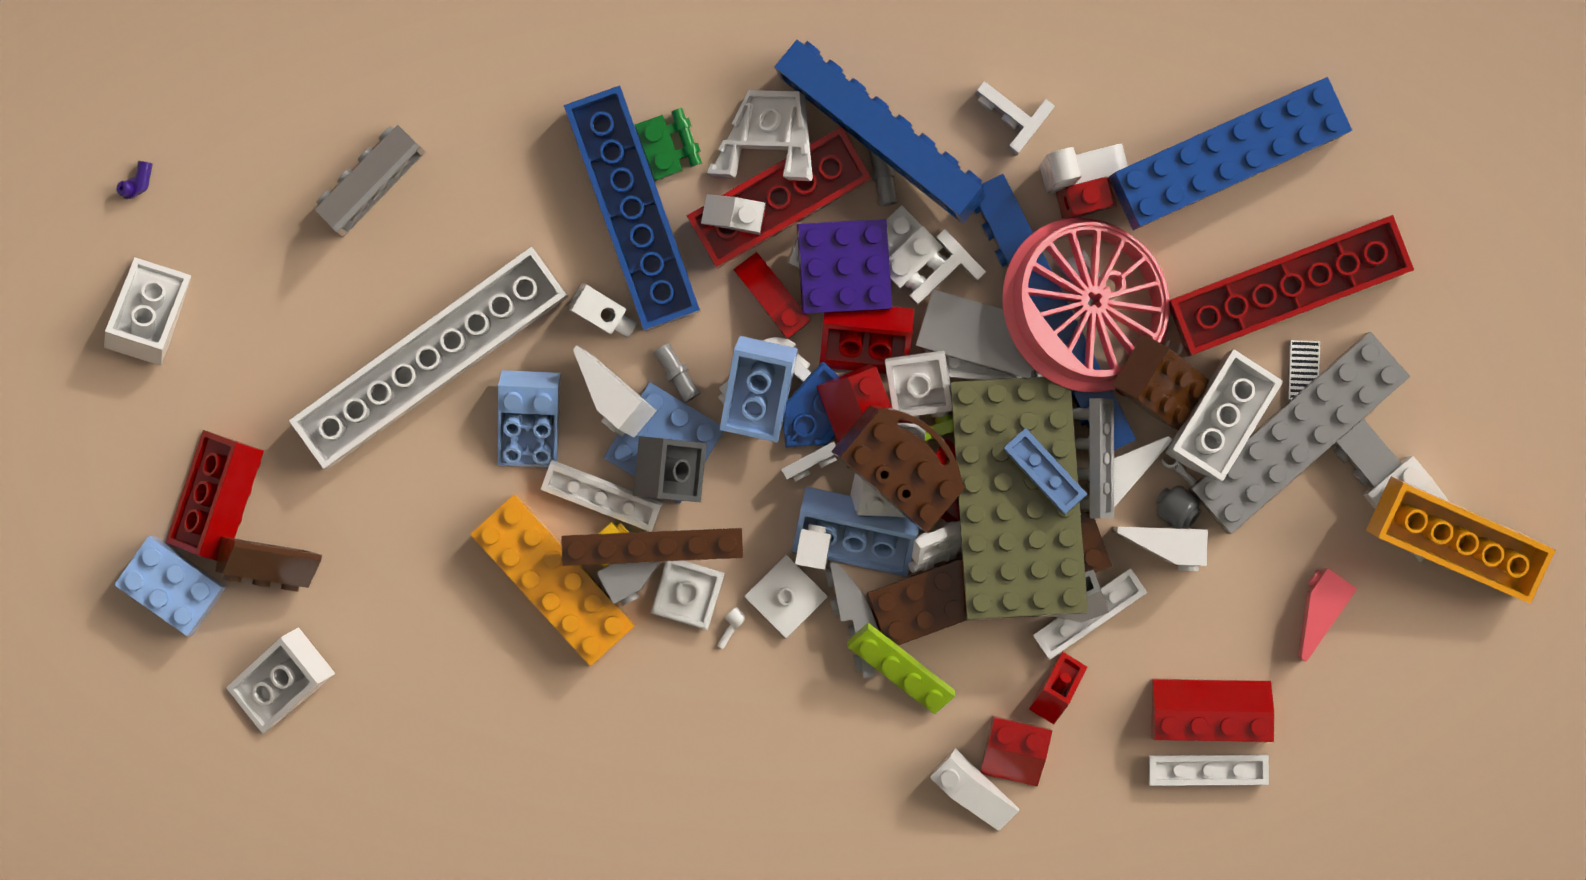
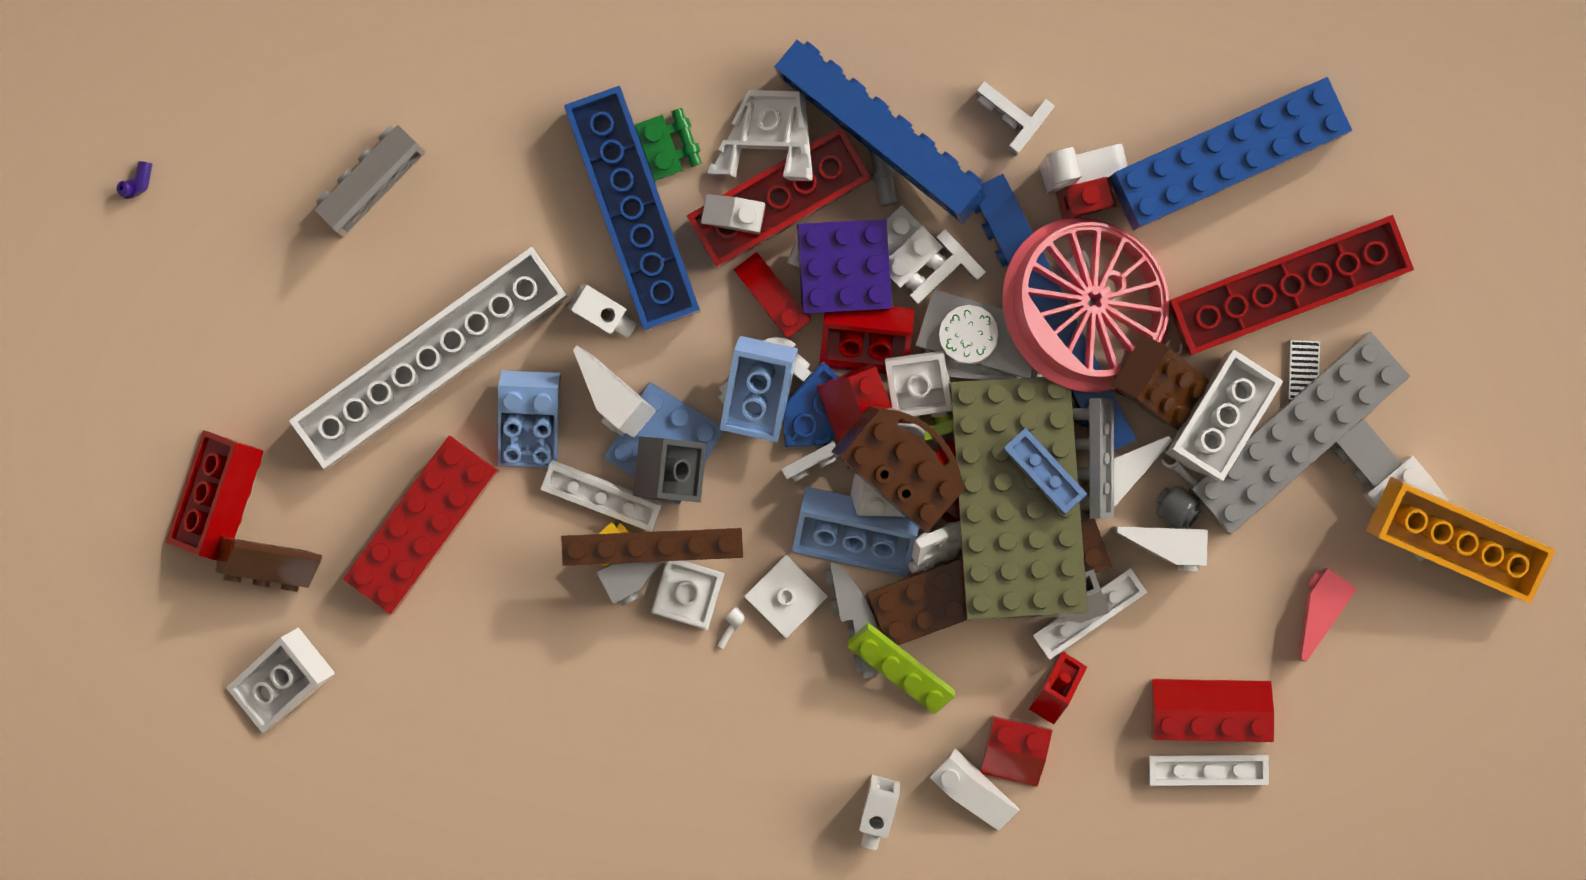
(146, 311): white slope -> none
(170, 585): light blue brick -> none
(421, 525): none -> red brick
(561, 593): light orange brick -> none
(677, 372): light grey pin -> none
(813, 547): white slope -> none
(881, 802): none -> white torso
(969, 334): none -> white tile

